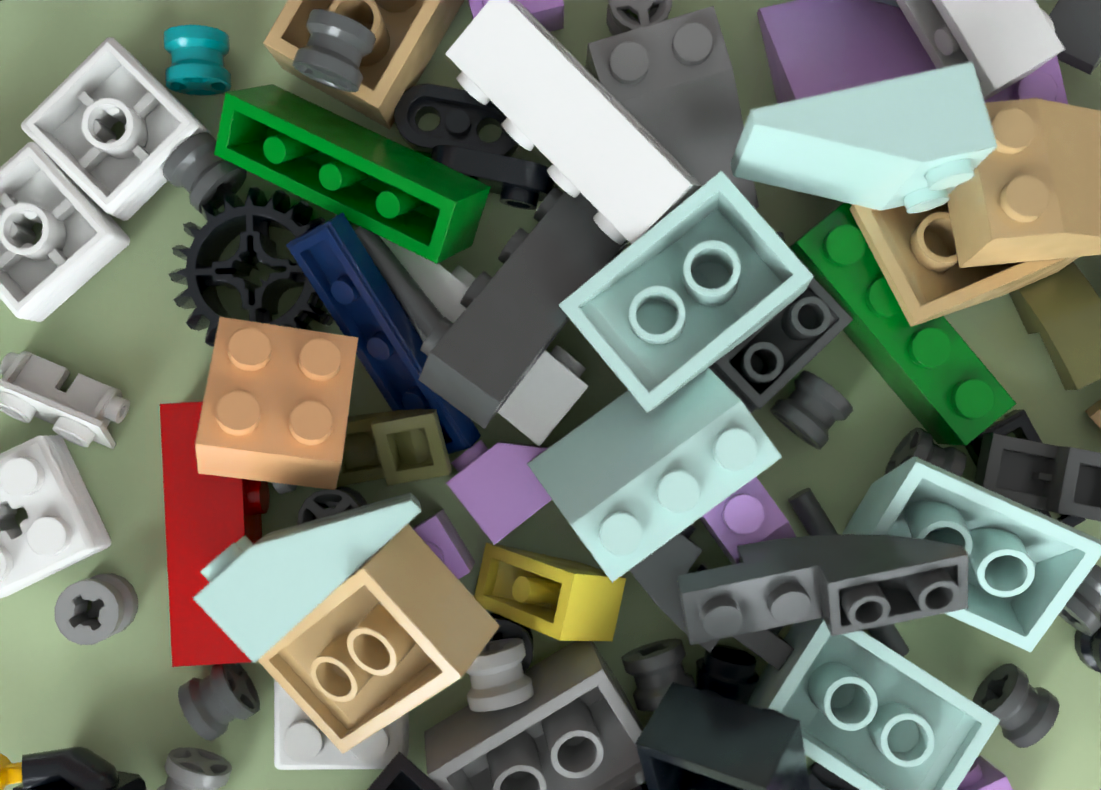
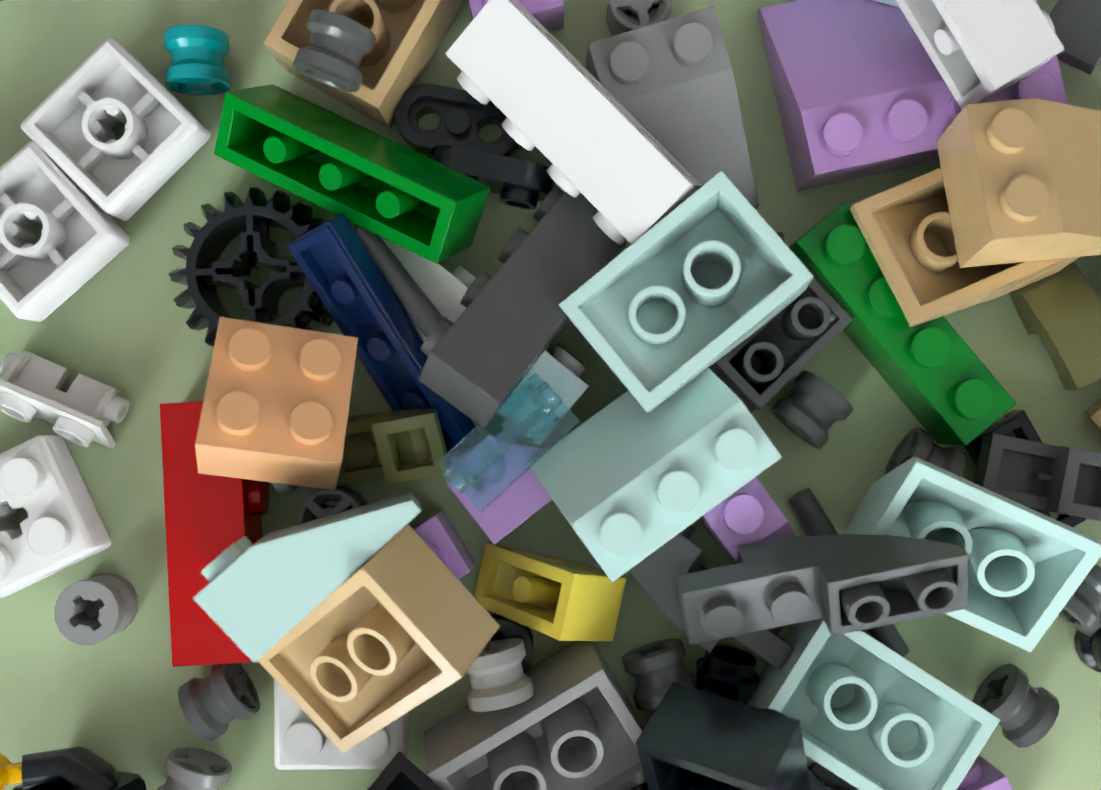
(202, 172): dark grey wheel -> none
(510, 444): none -> clear light blue hinge
(874, 142): light aqua slope -> none

